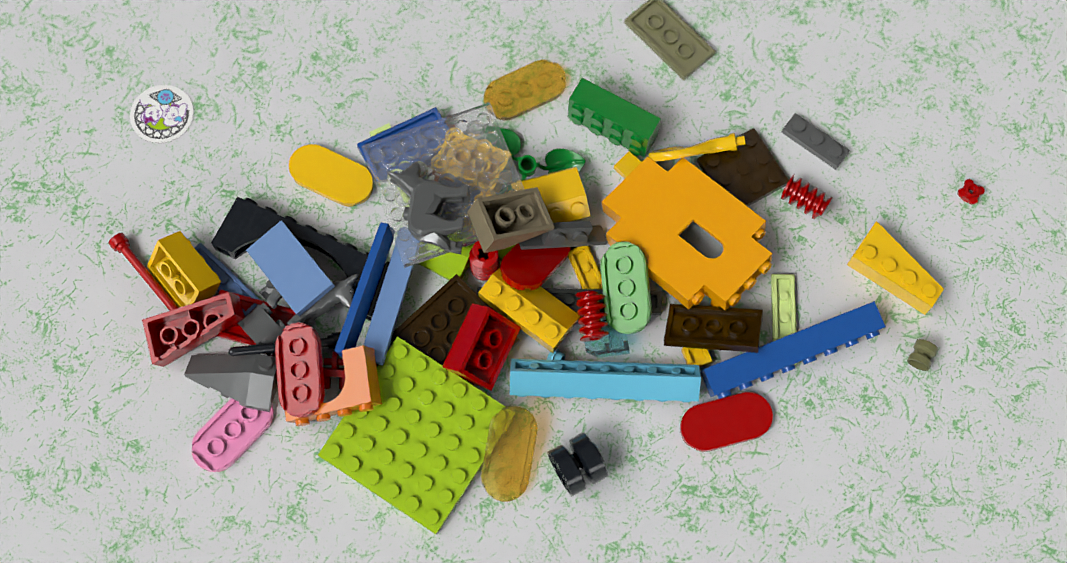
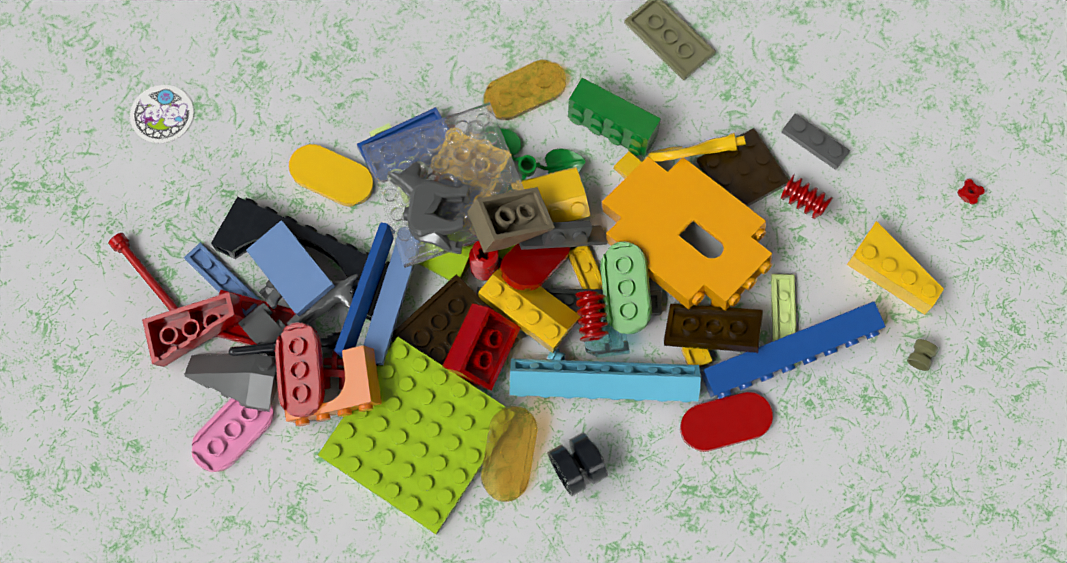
(182, 270): yellow slope -> none

